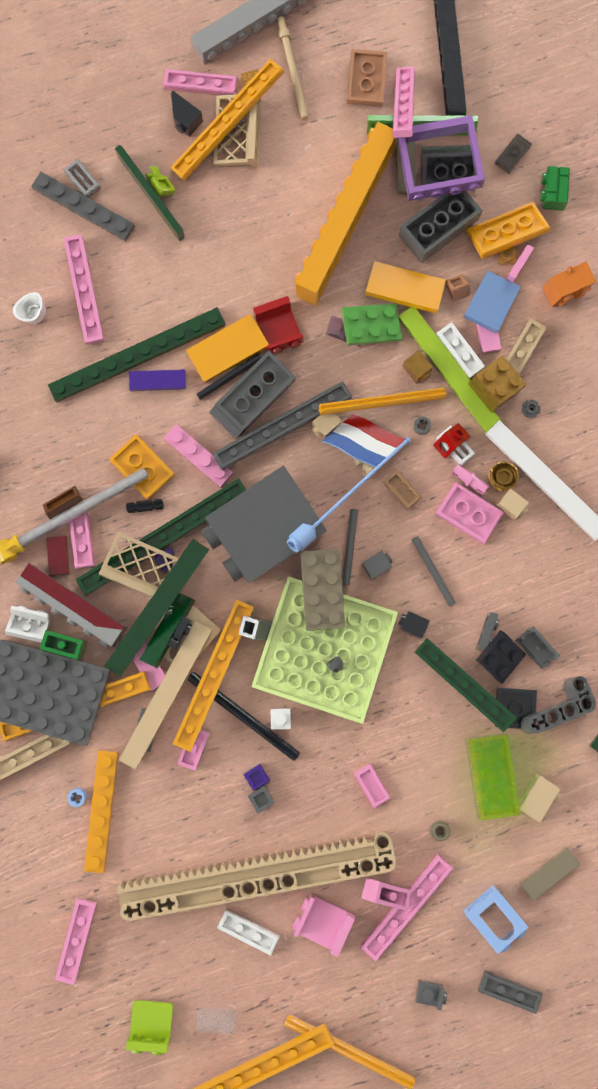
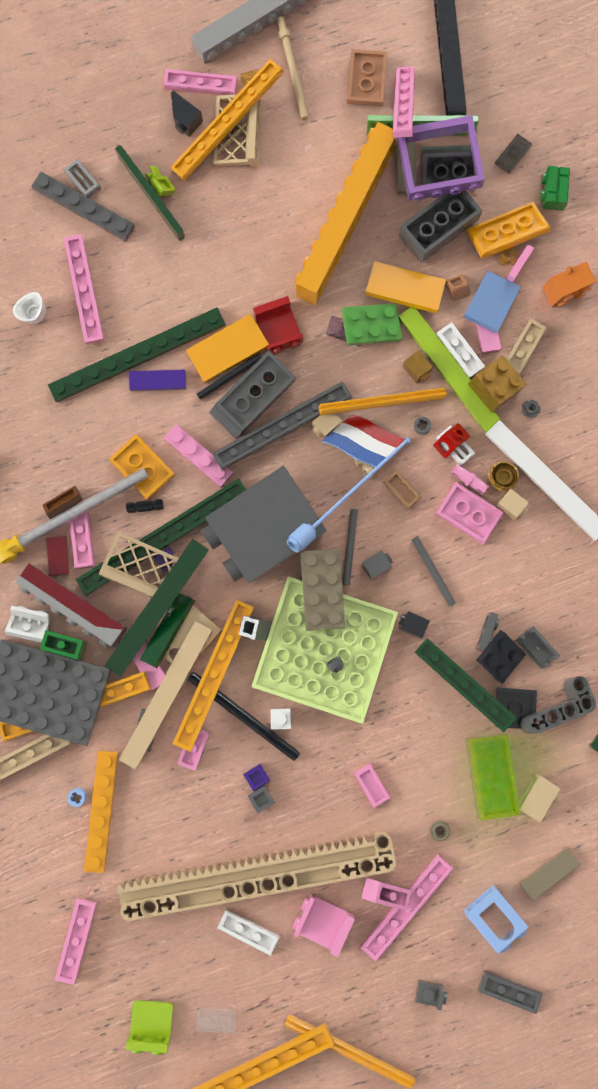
(182, 629): black plate -> none

